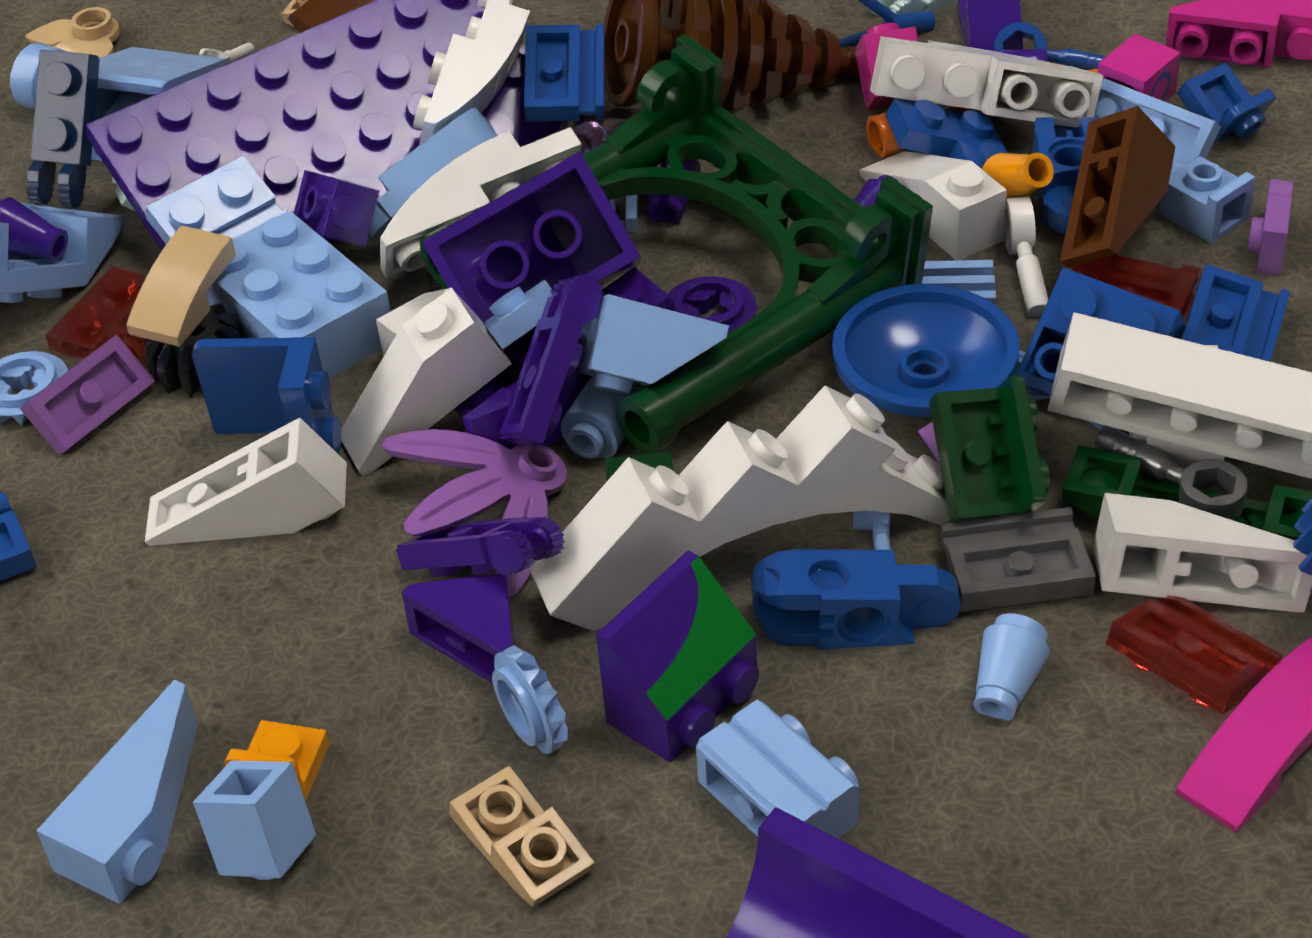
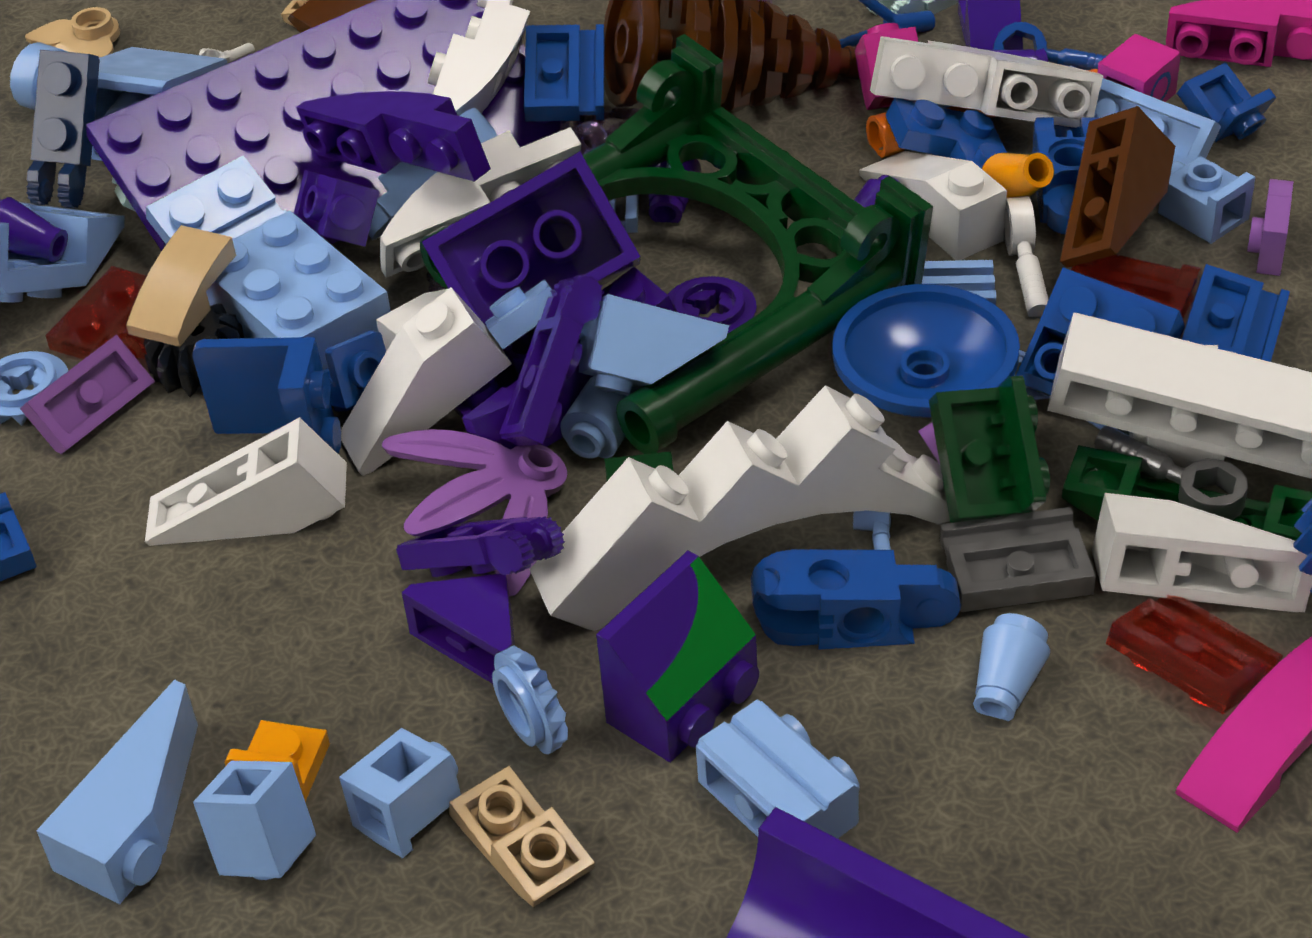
(352, 367): none -> blue bracket
(394, 128): none -> dark purple slope
(400, 789): none -> light blue brick

